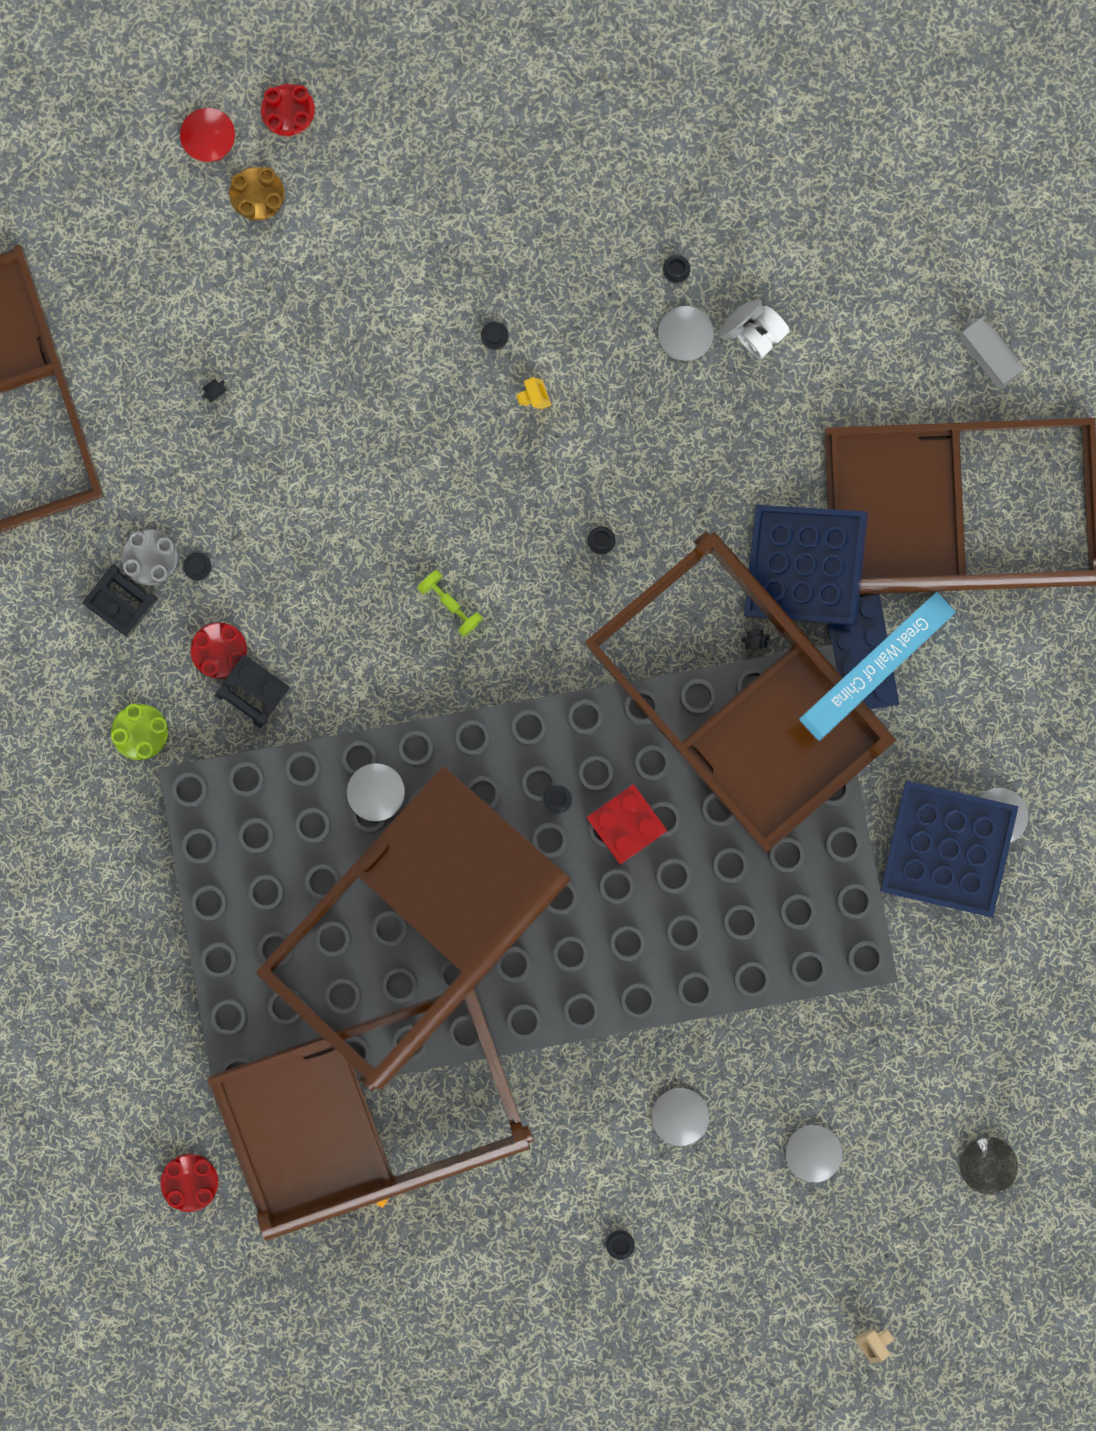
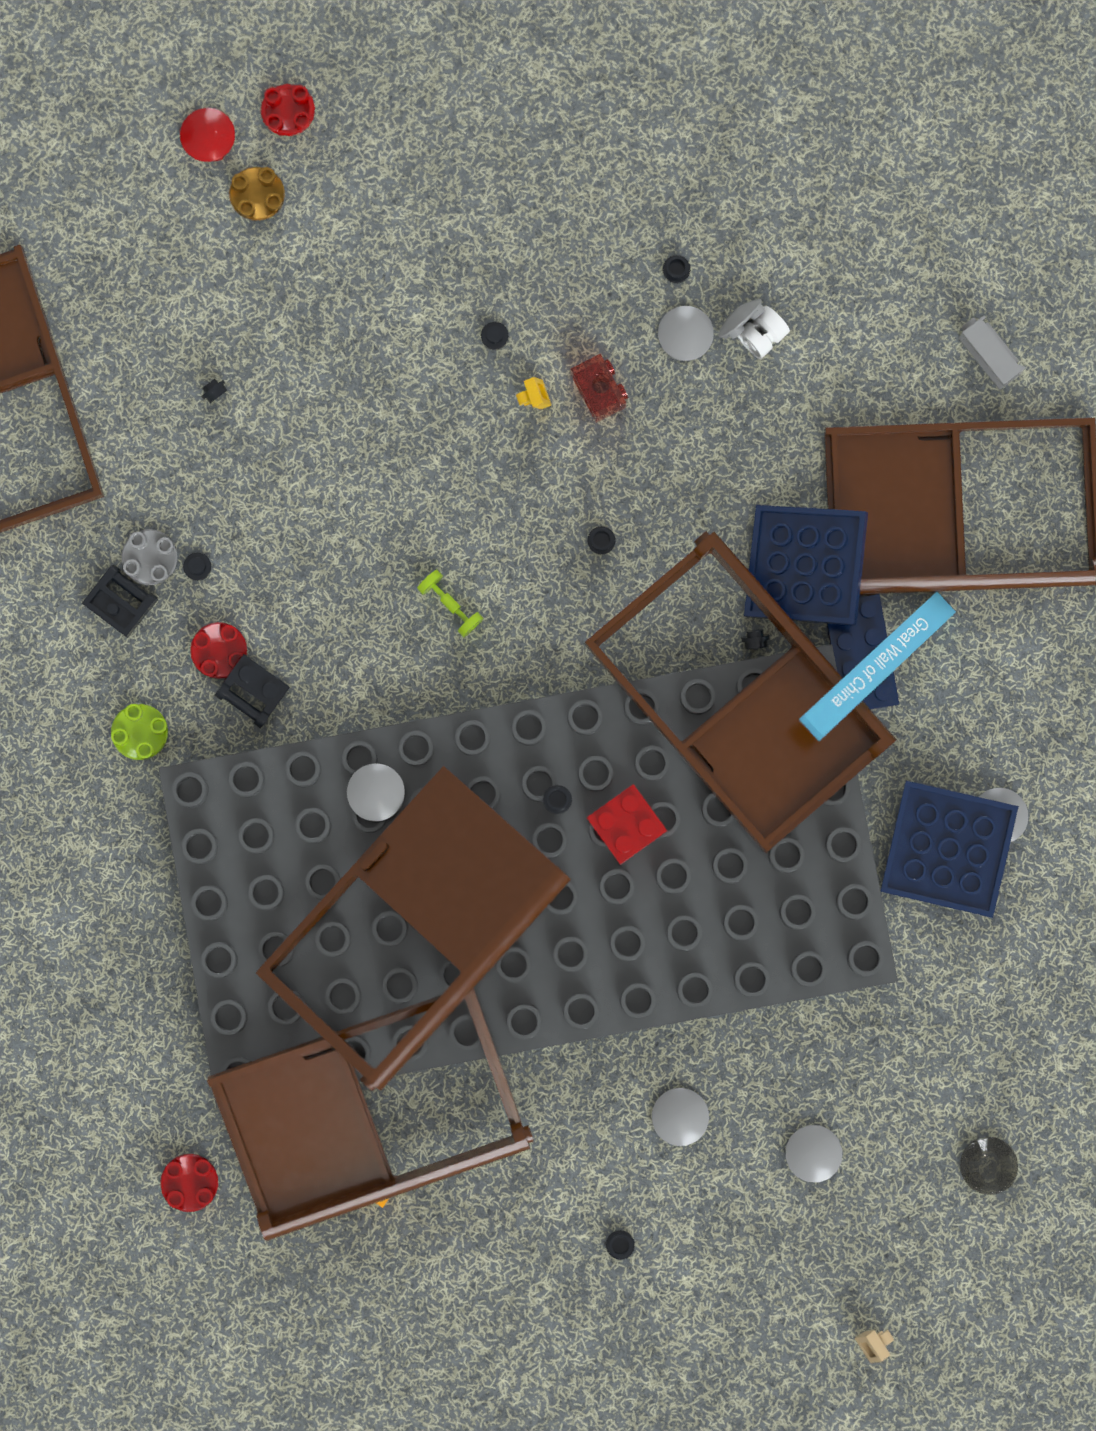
(599, 404): none -> clear red brick

